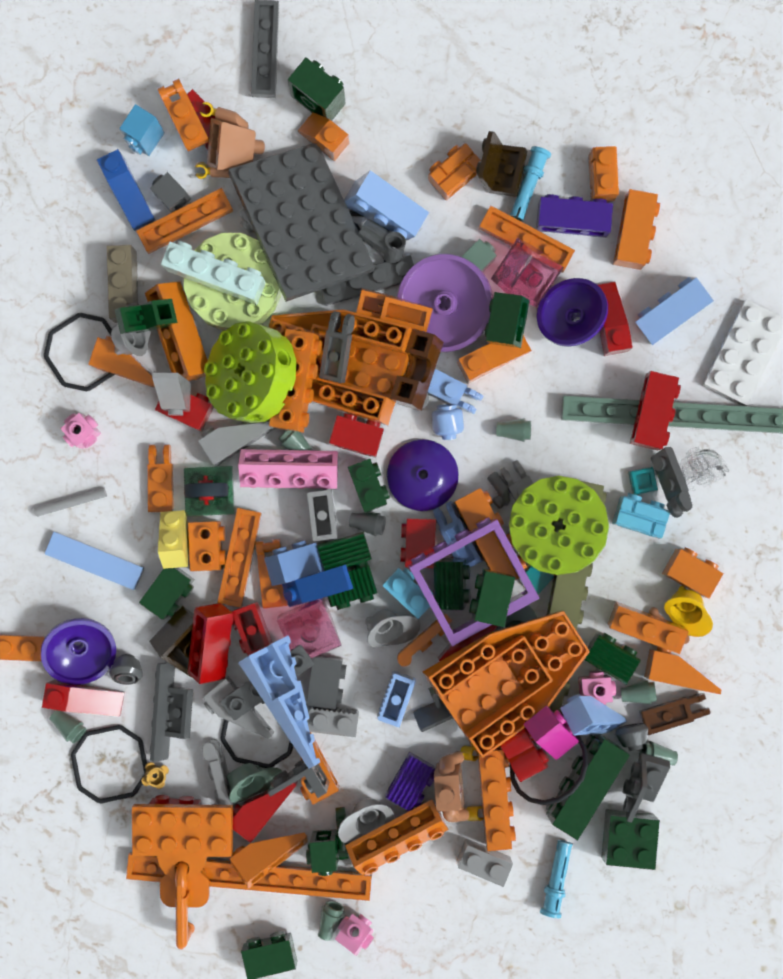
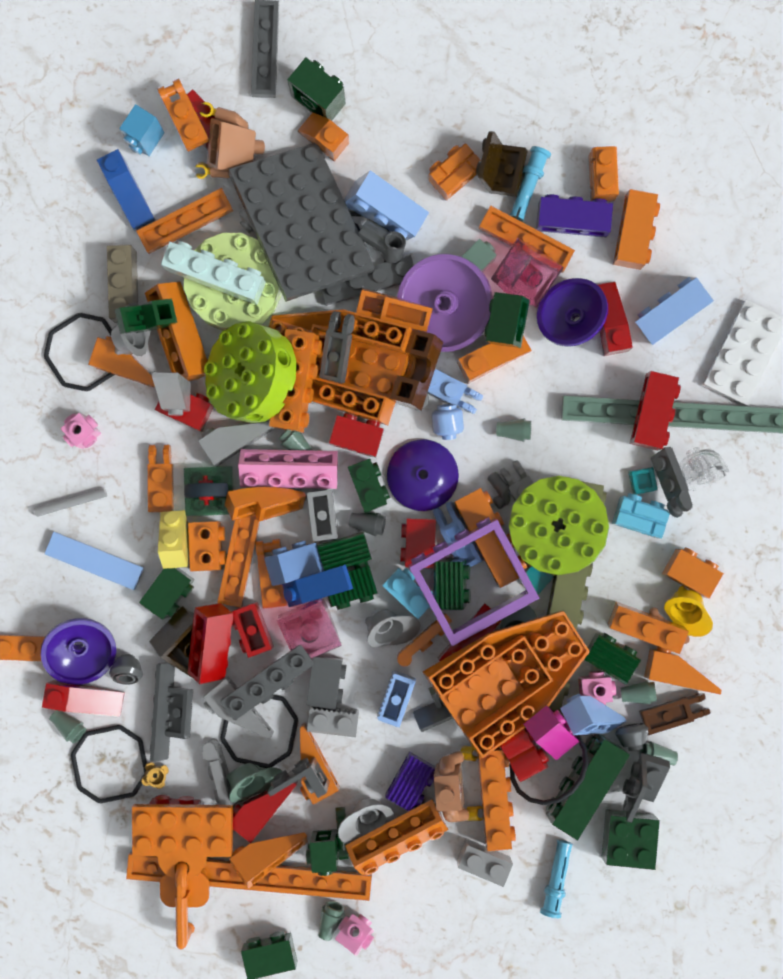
(169, 192): dark grey brick -> none
(263, 502): none -> orange slope
(275, 680): light blue wedge -> none
(492, 597): dark green brick -> none

